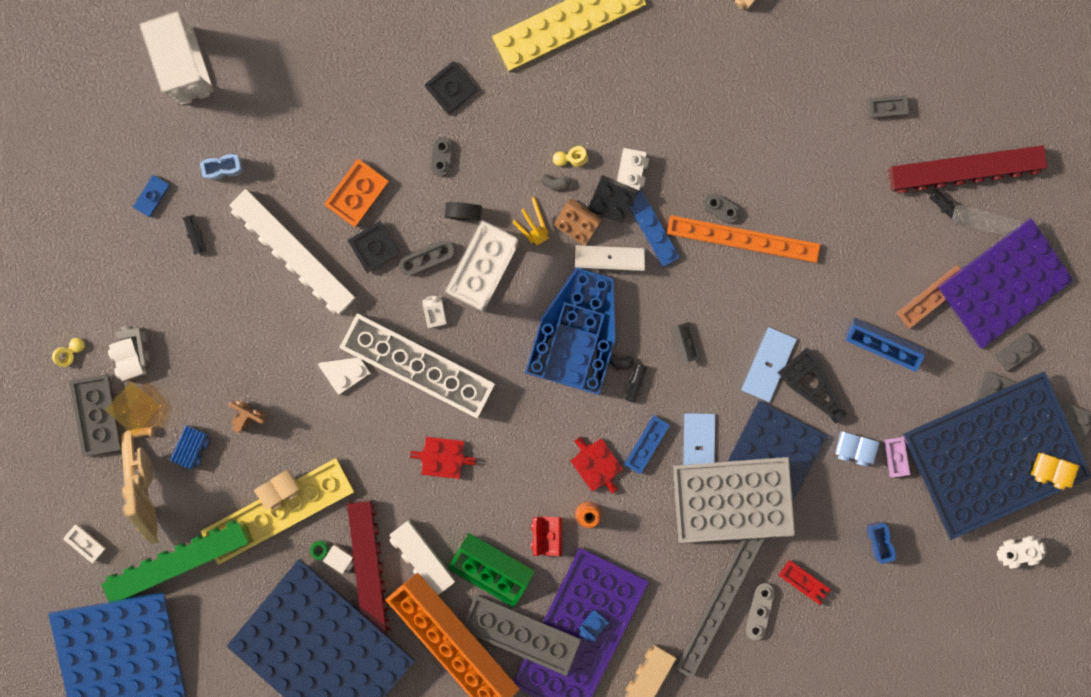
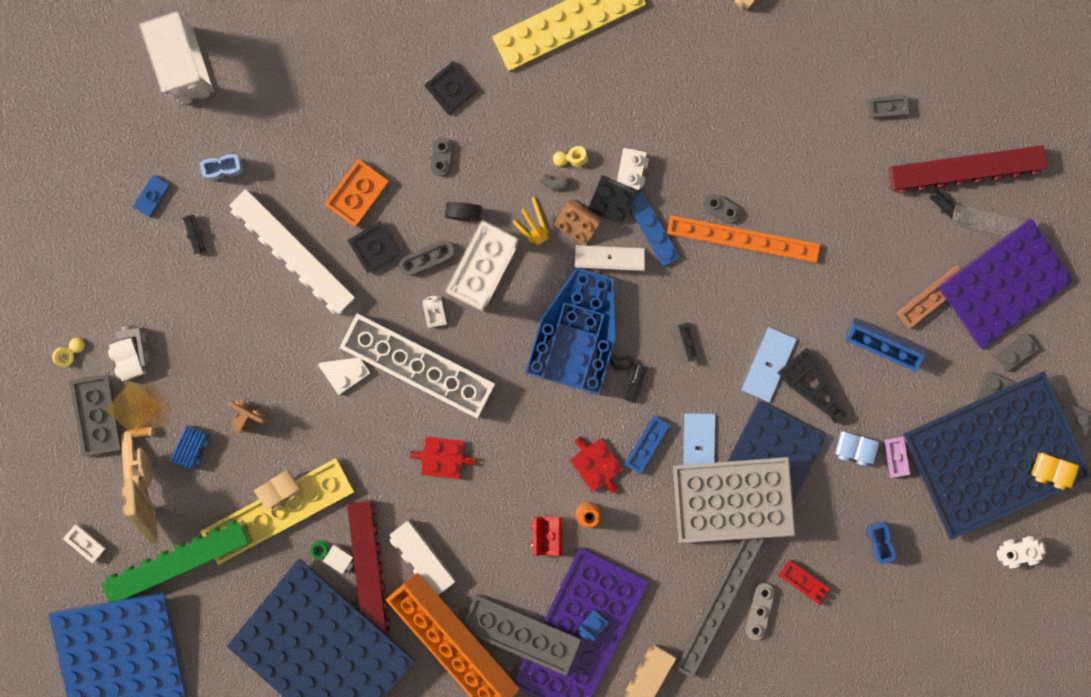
(491, 570): green slope -> none

